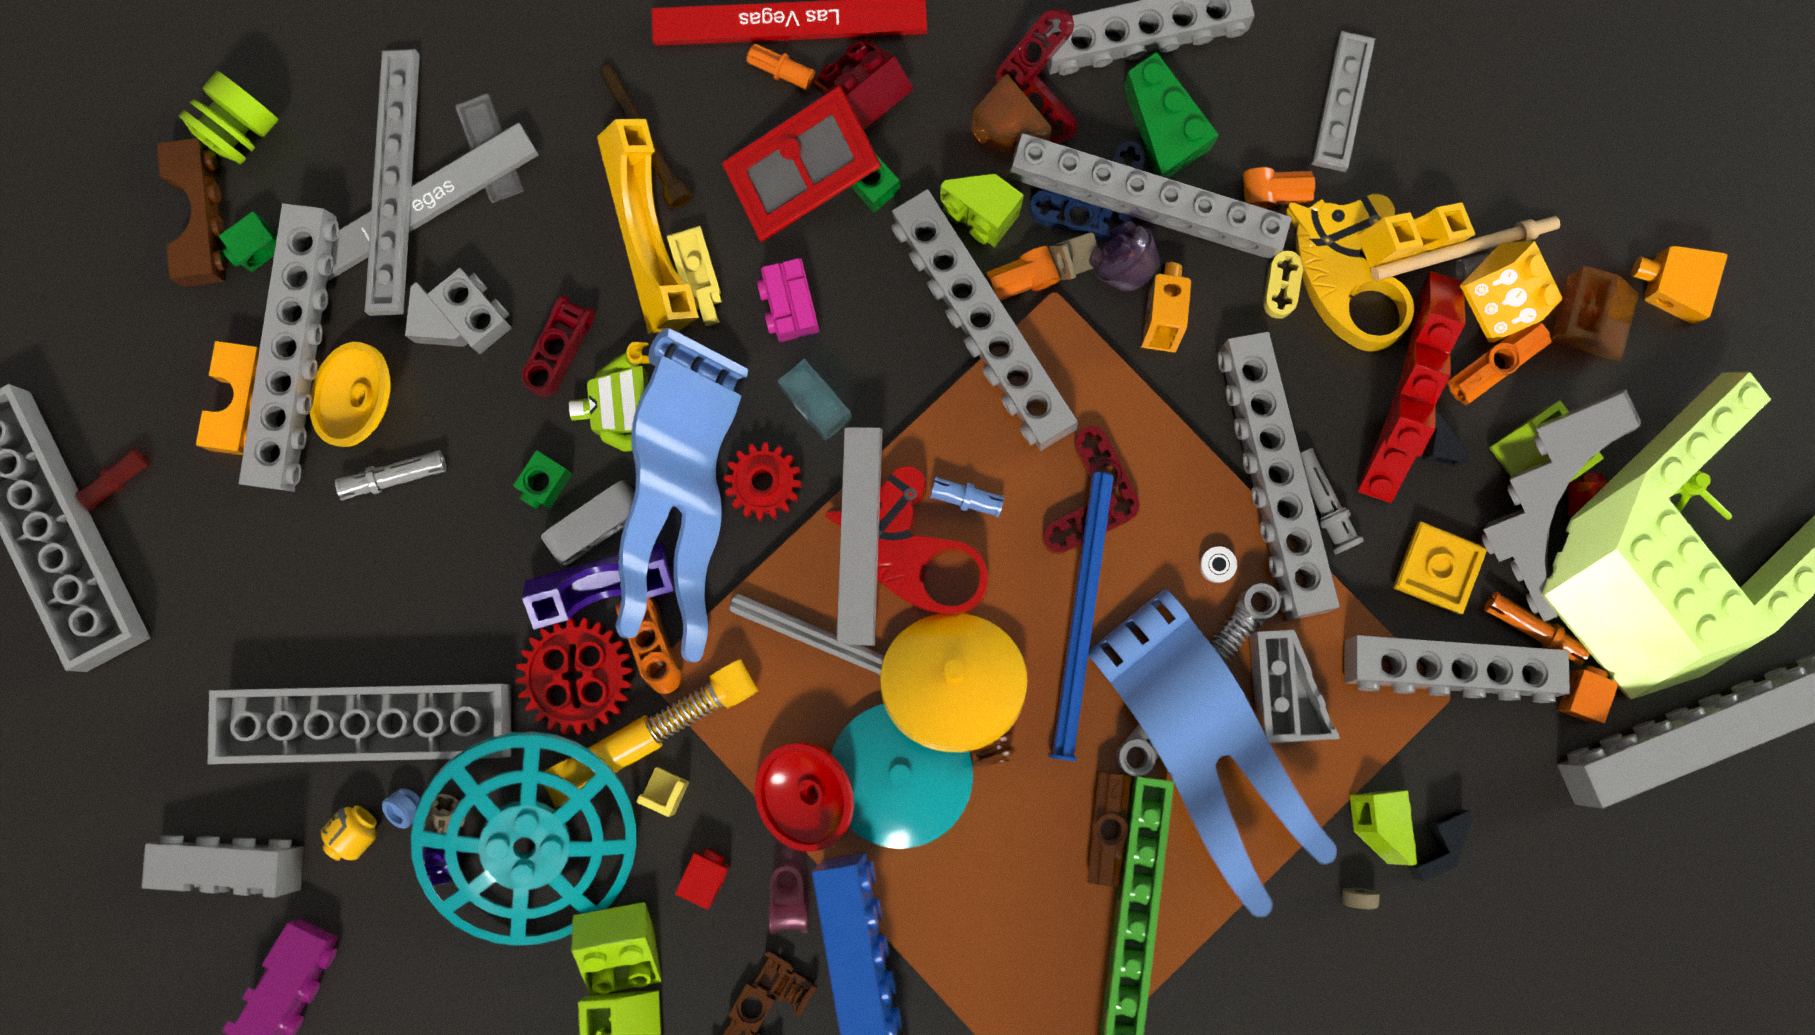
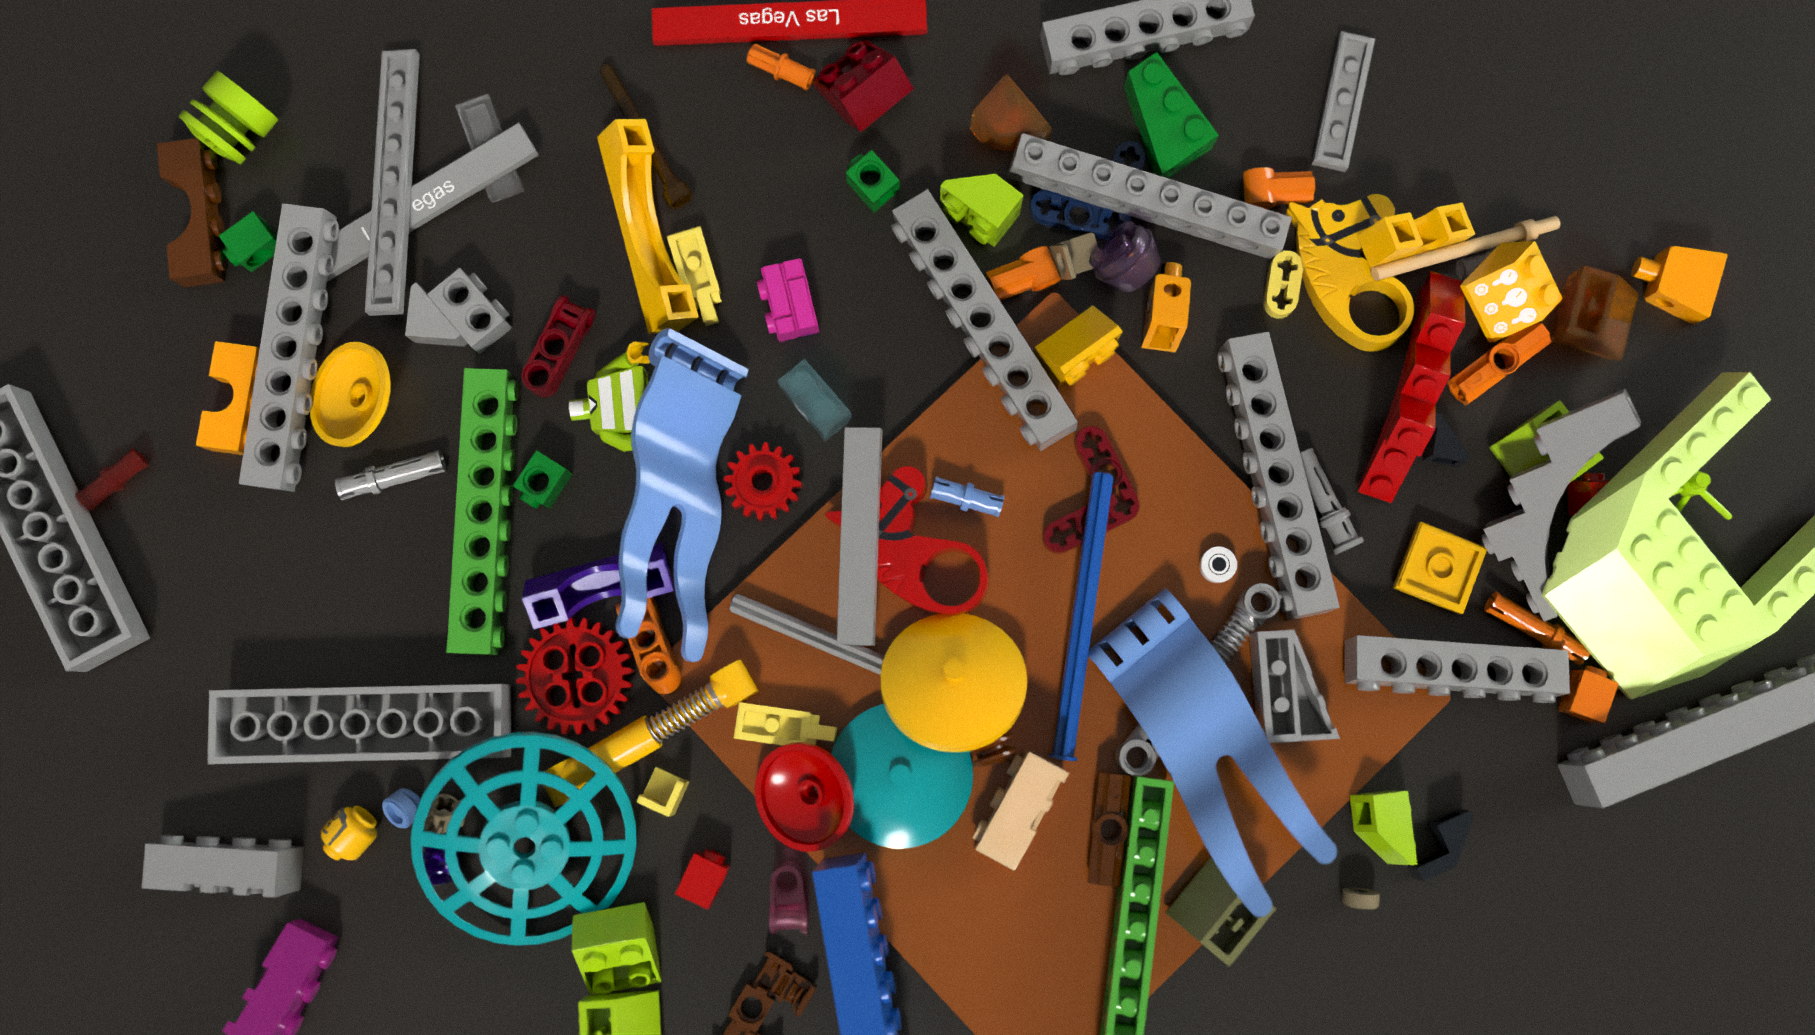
(478, 389): none -> bright green brick
(590, 524): light grey beam -> none
(780, 725): none -> light yellow hinge
(801, 164): red door -> none
(1018, 809): none -> tan wedge
(1029, 69): dark red beam -> none
(1077, 345): none -> yellow slope
(1215, 914): none -> olive slope

